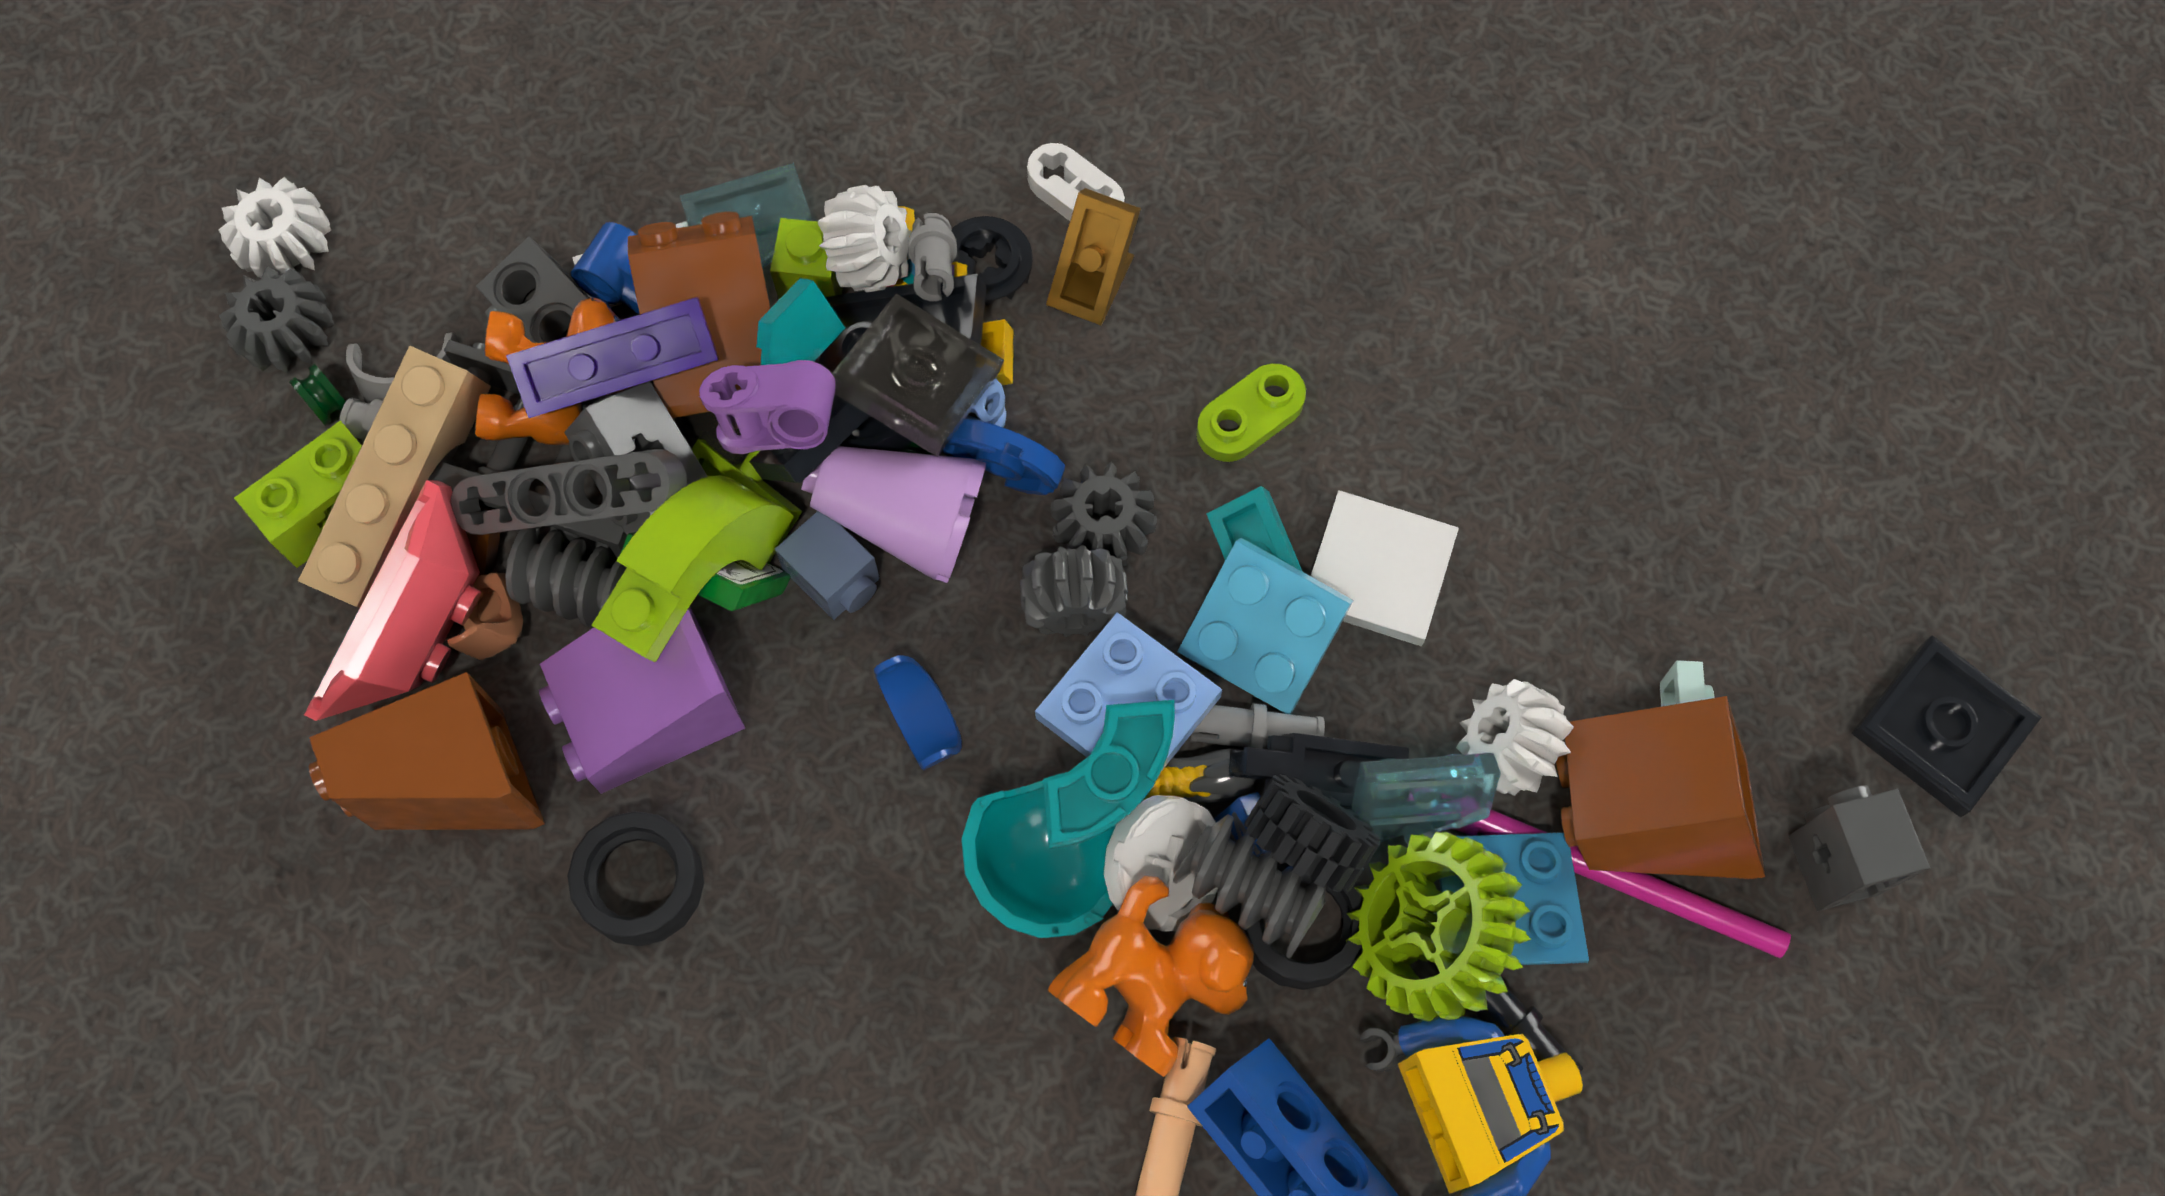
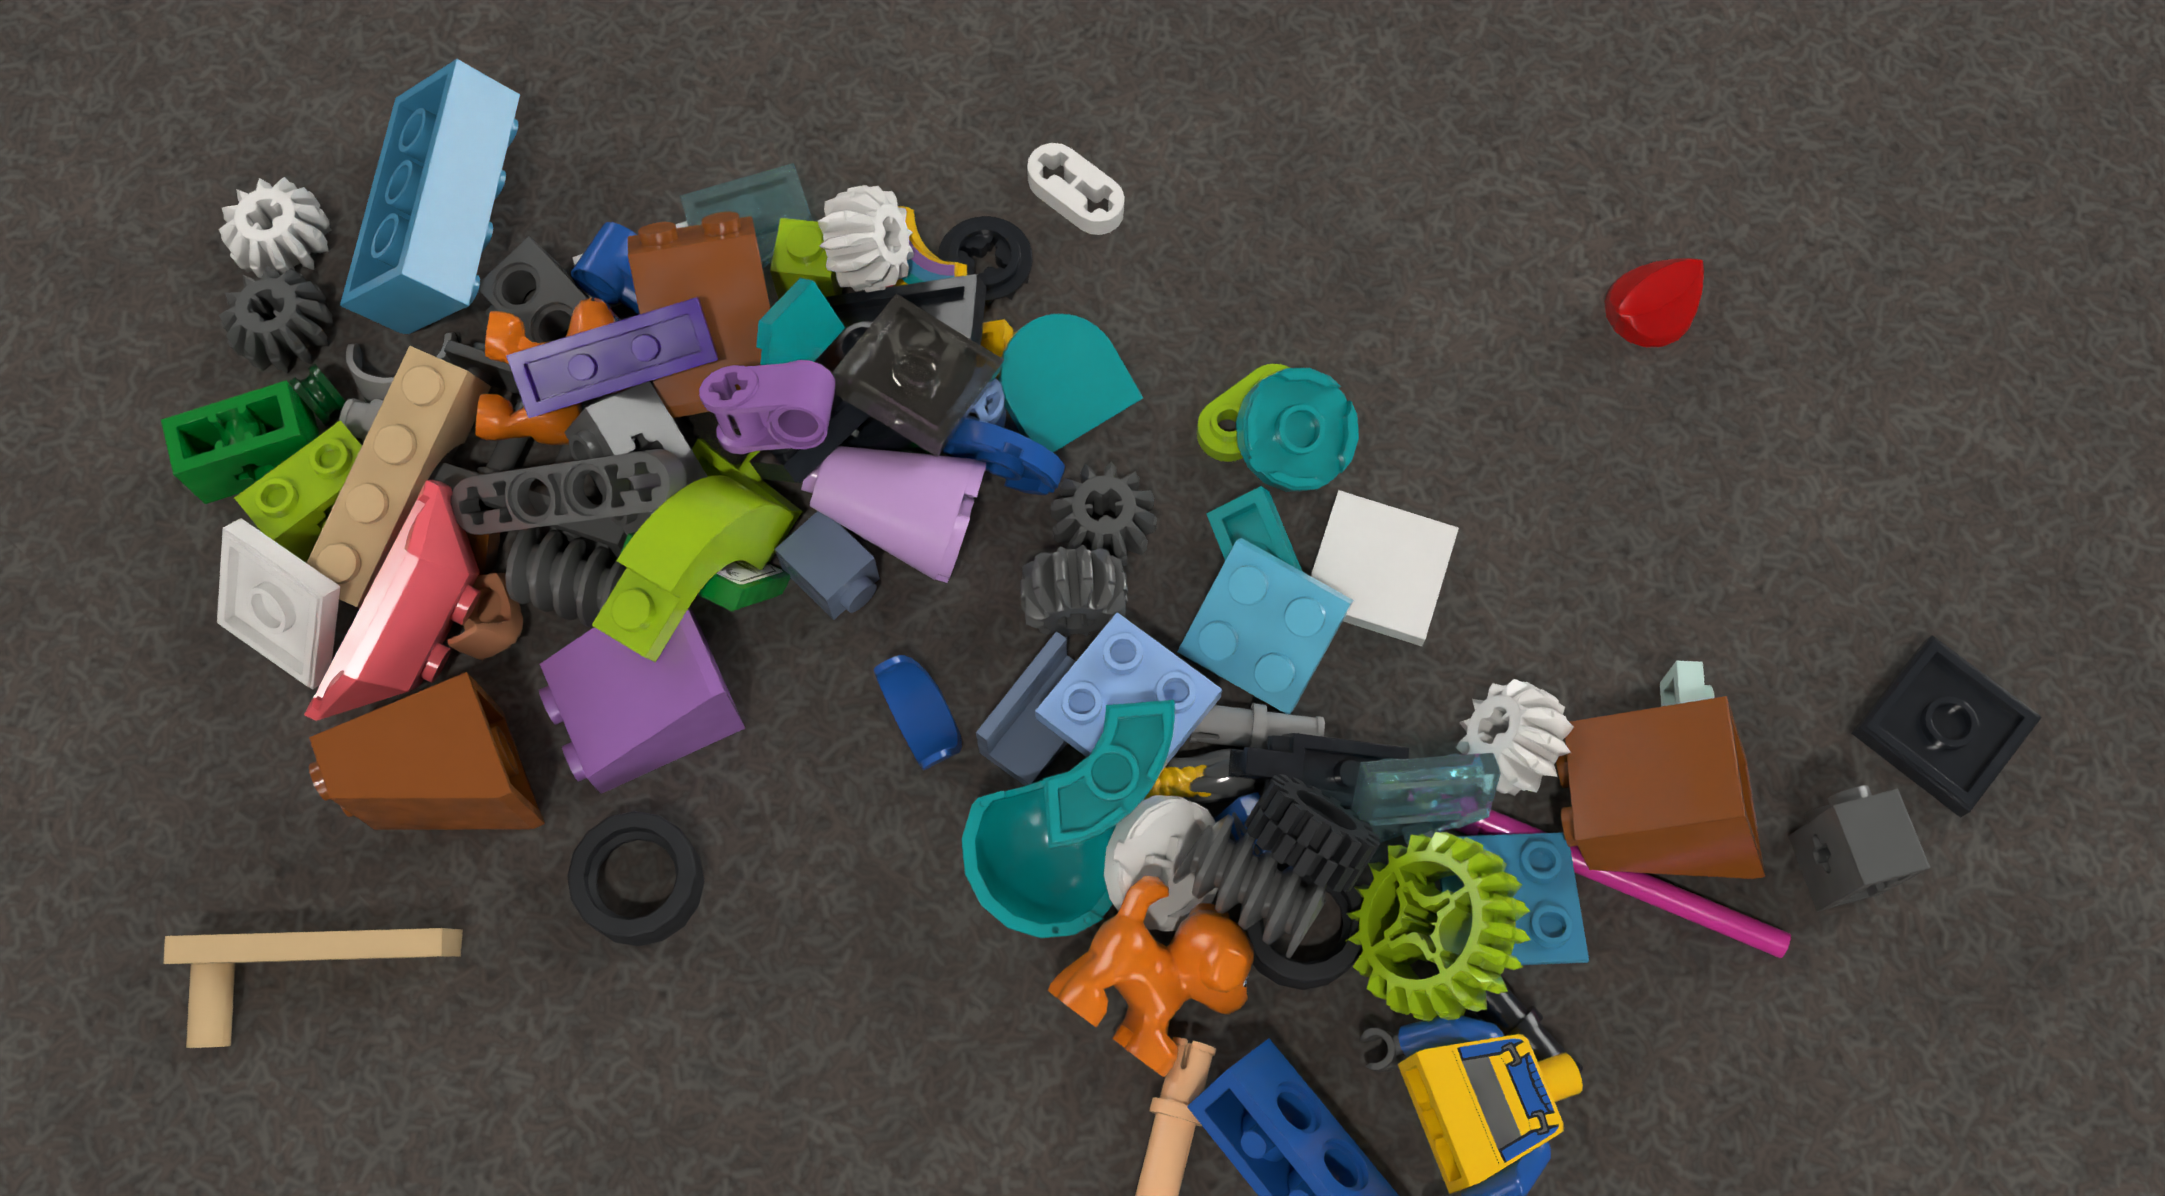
(215, 958): none -> tan piece
(237, 440): none -> green brick
(277, 603): none -> white tile
(432, 200): none -> dark azure brick
(932, 251): light grey pin -> none
(1012, 733): none -> sand blue panel
(1063, 379): none -> teal tile
(1093, 256): pearl gold slope -> none
(1297, 429): none -> teal tile
(1656, 301): none -> red piece

